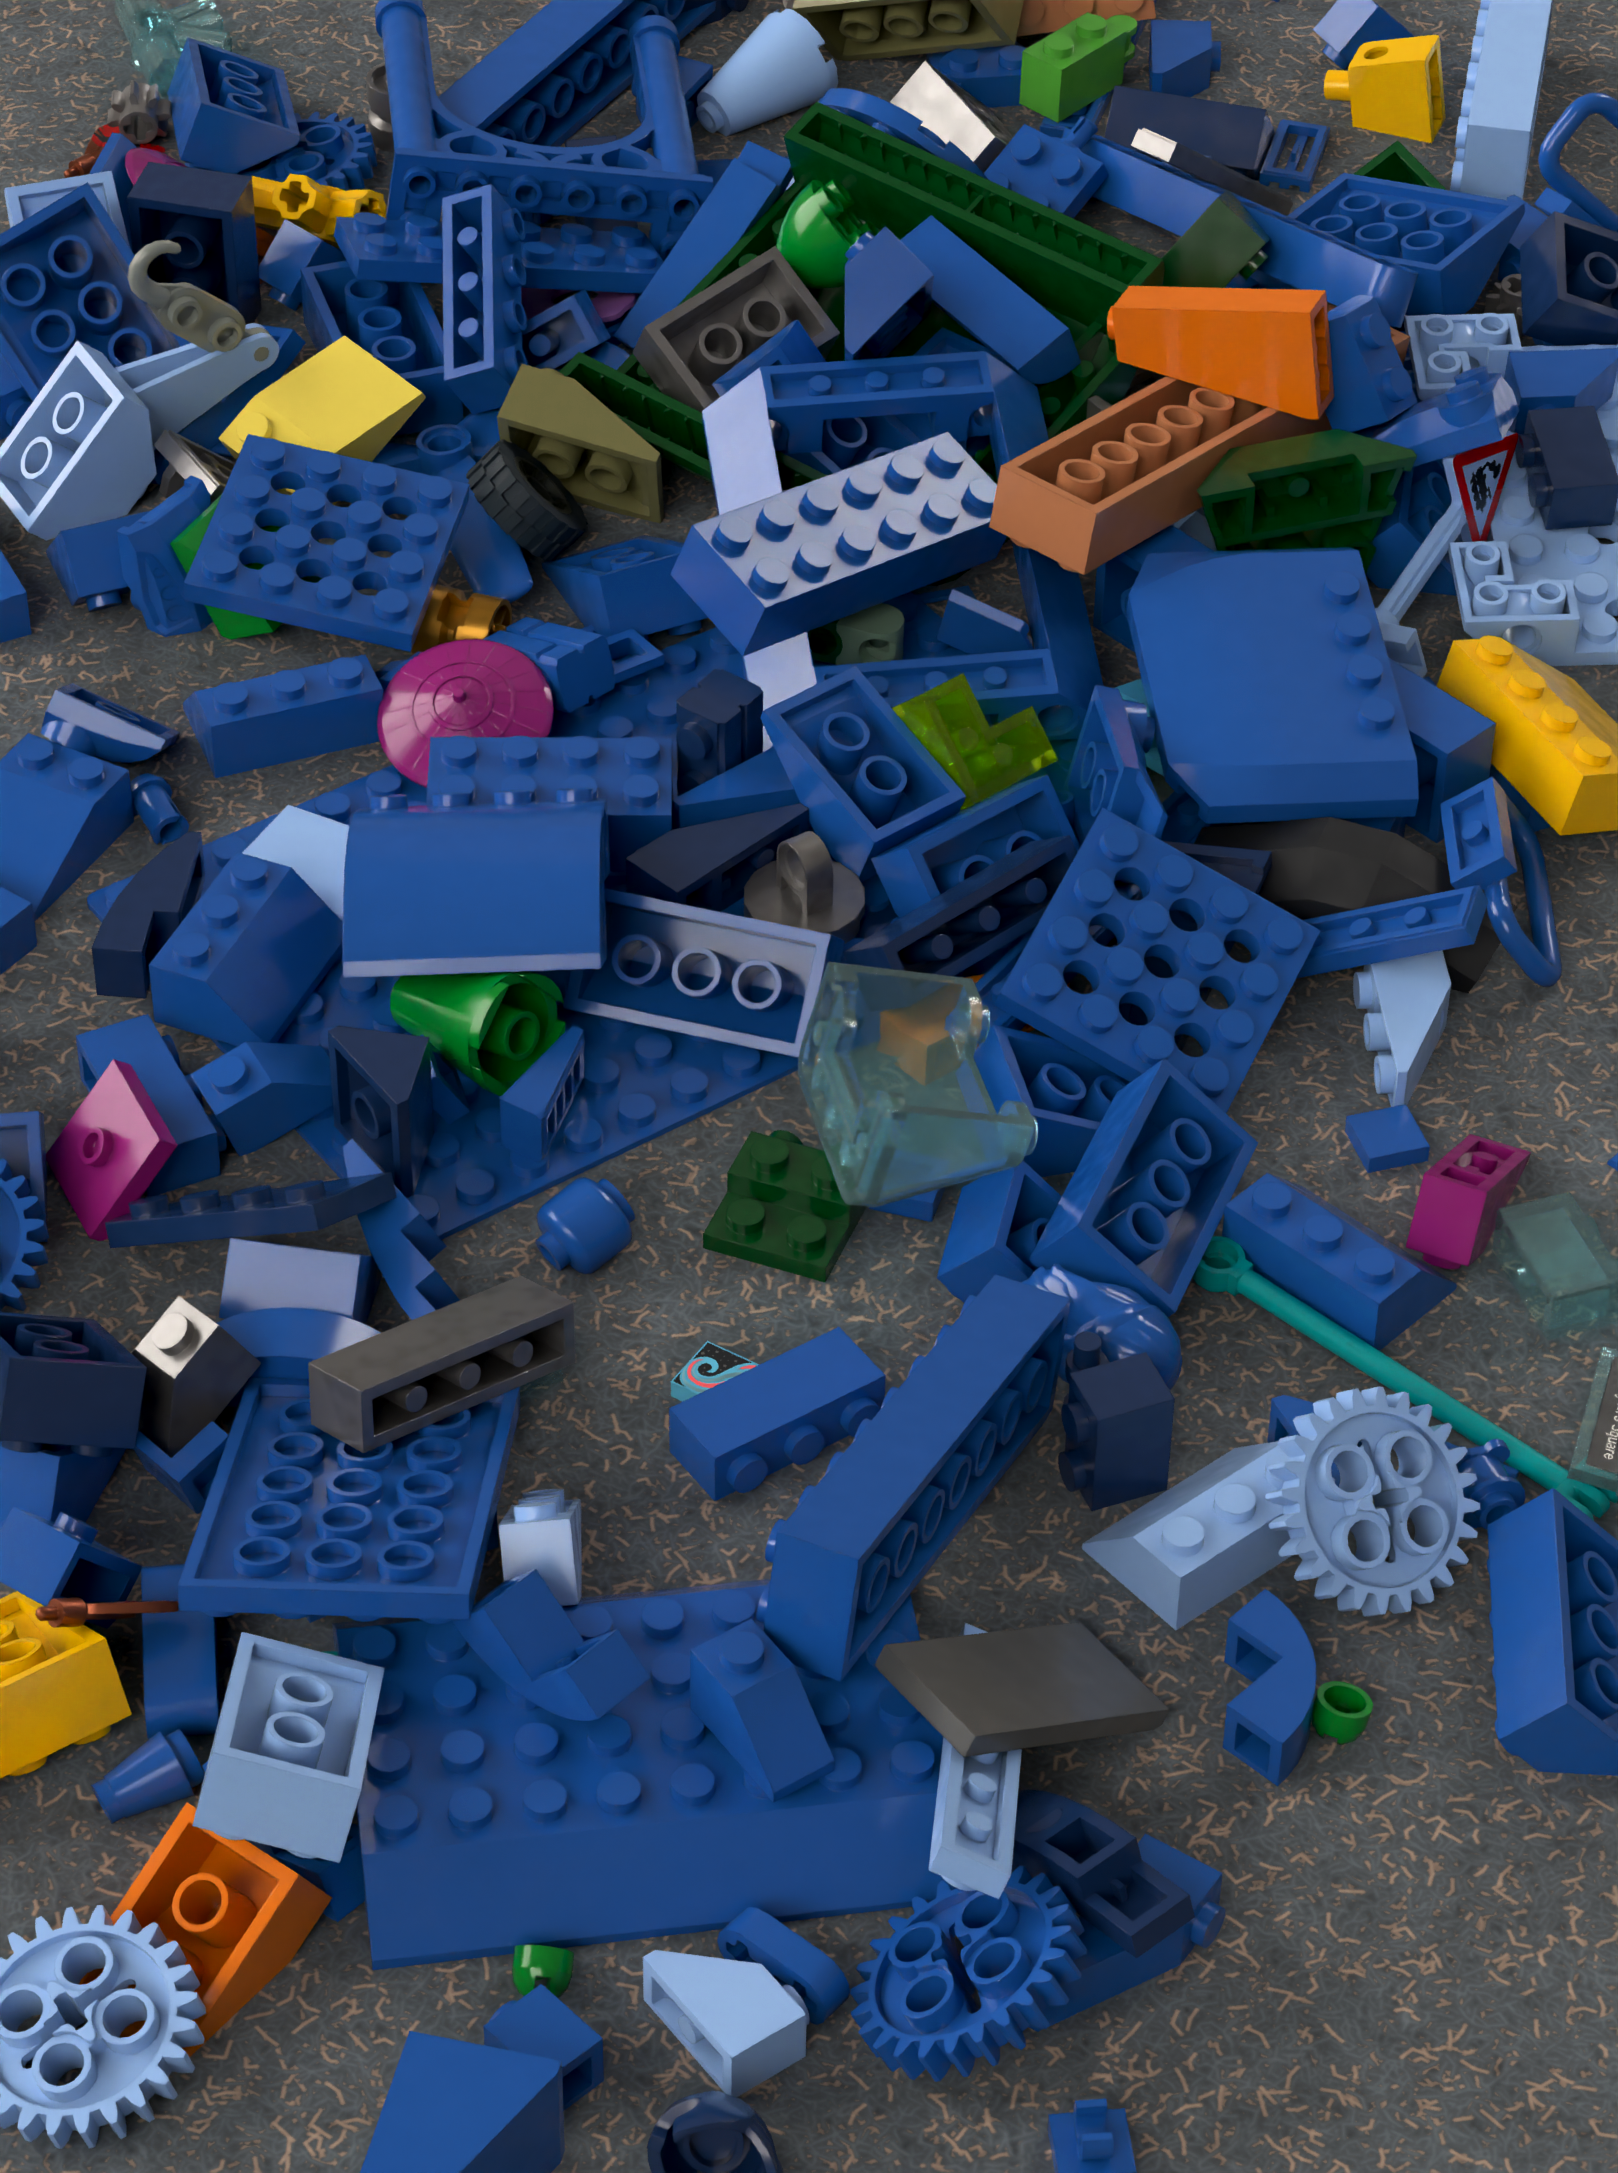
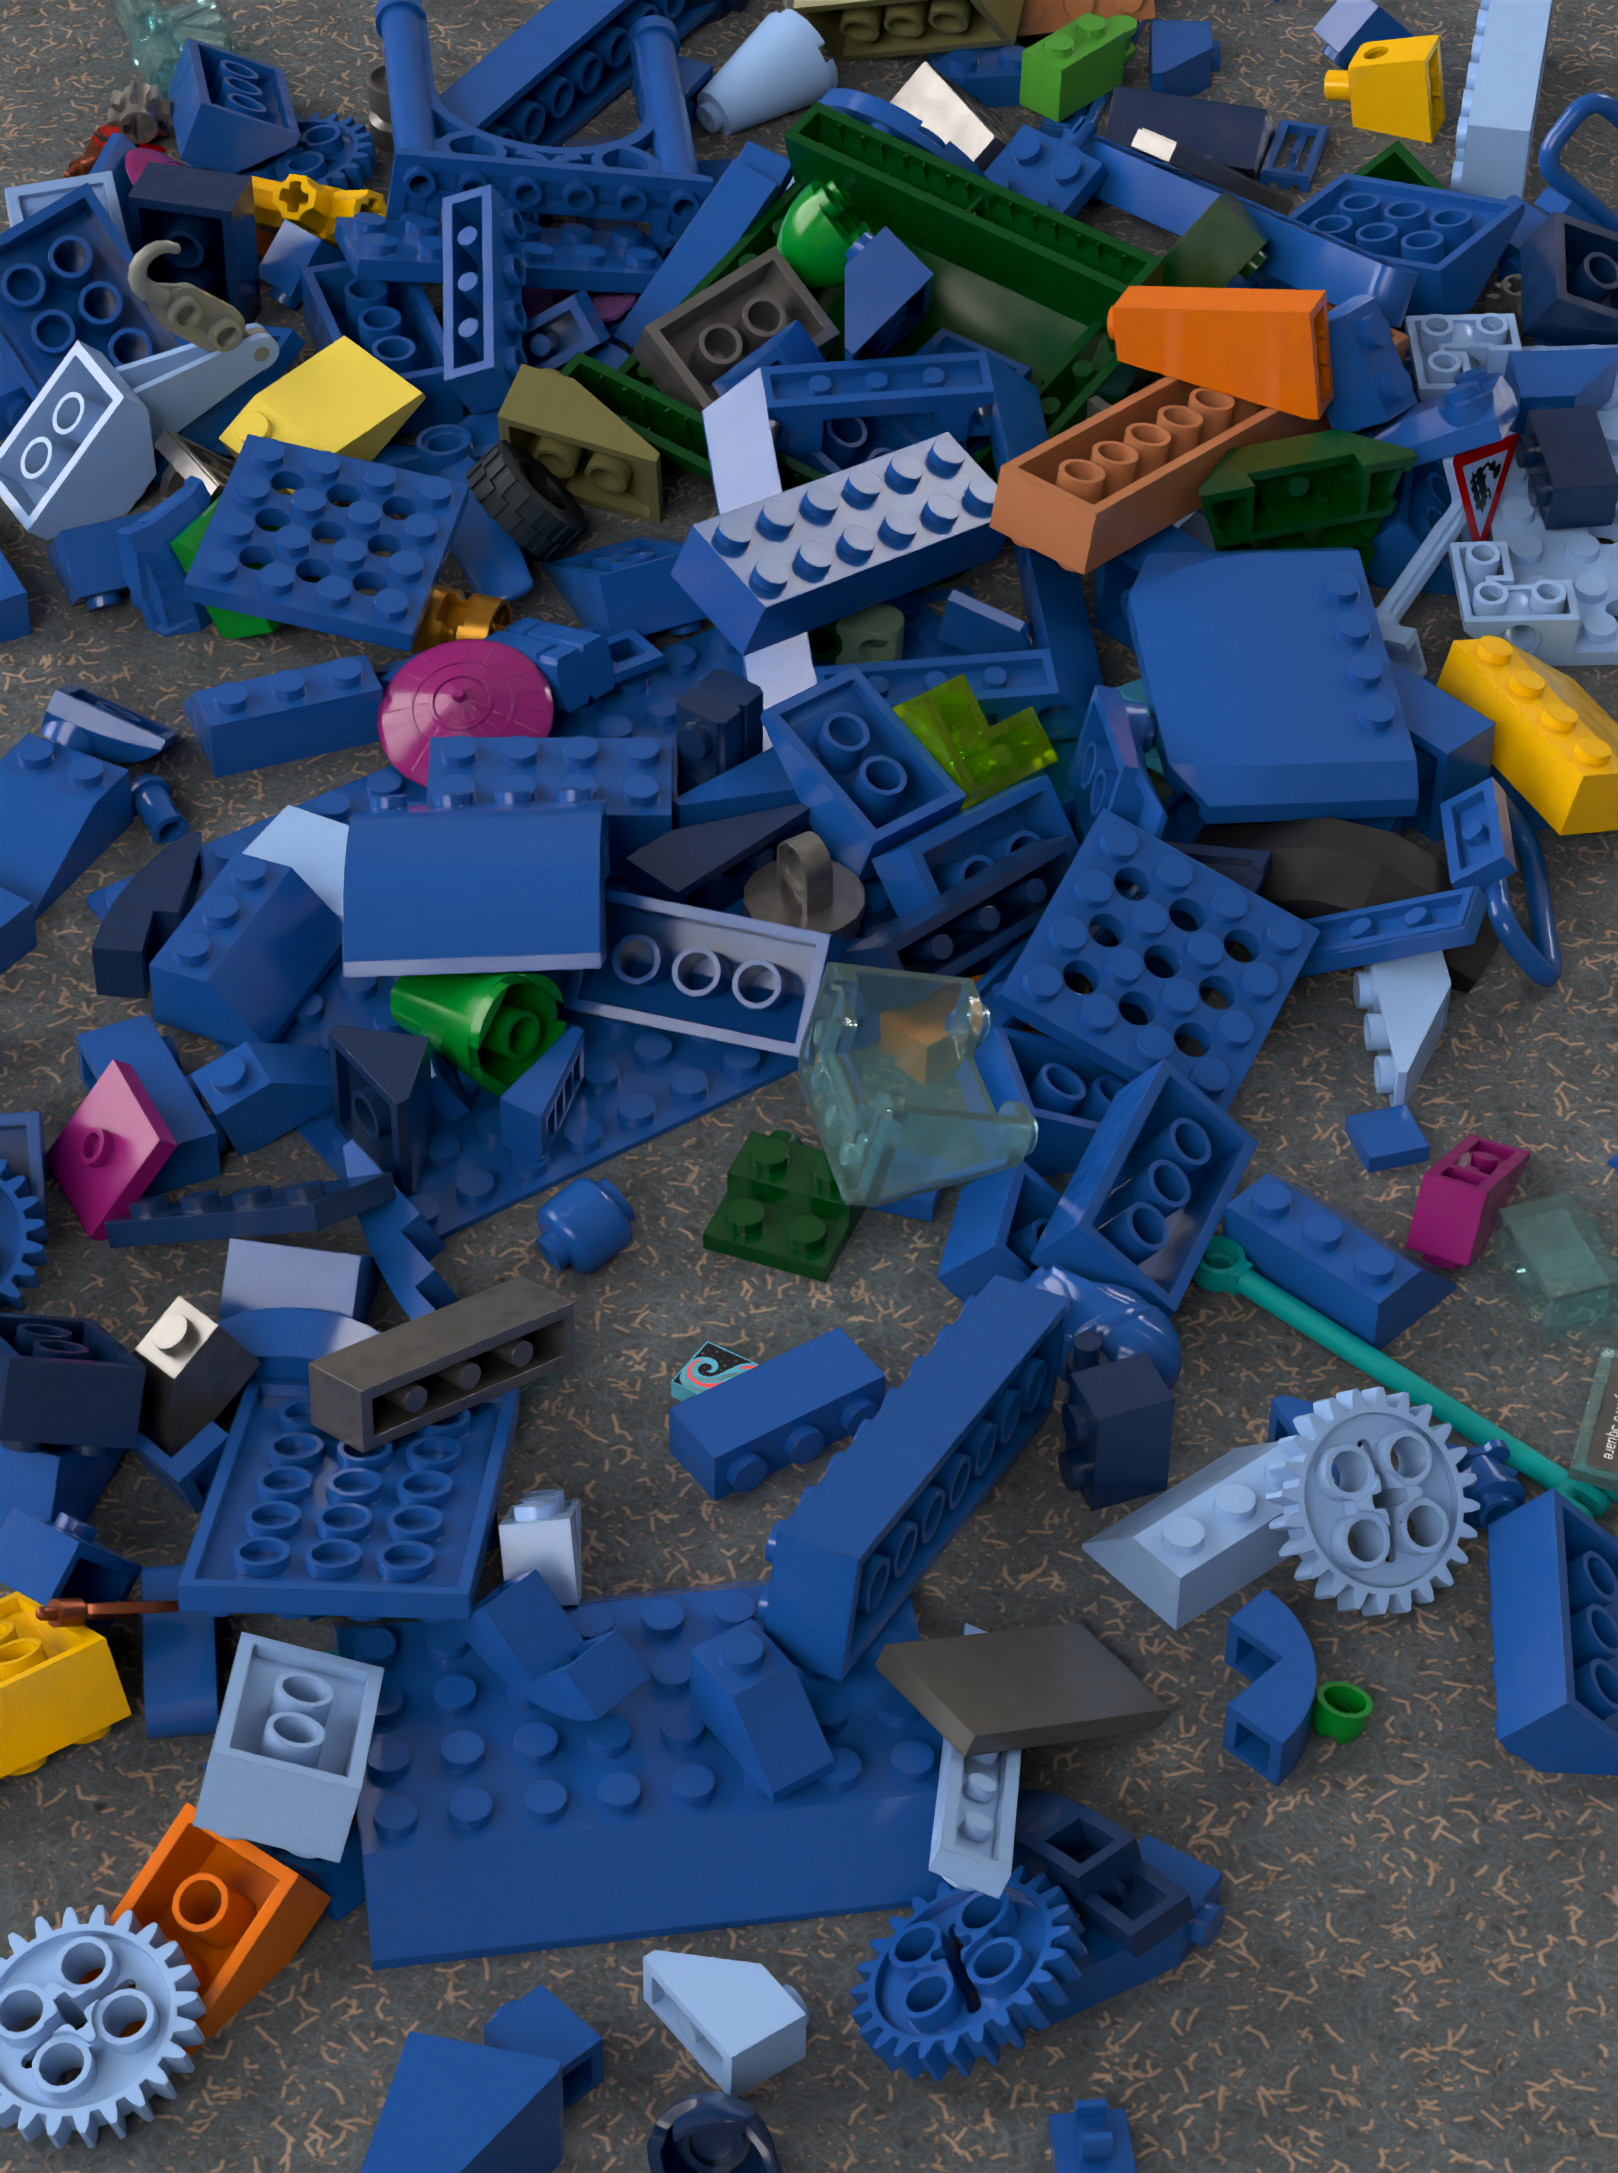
(150, 1777): blue cone -> none
(539, 1963): green hinge -> none
(788, 1958): blue beam -> none
(992, 306): blue brick -> none

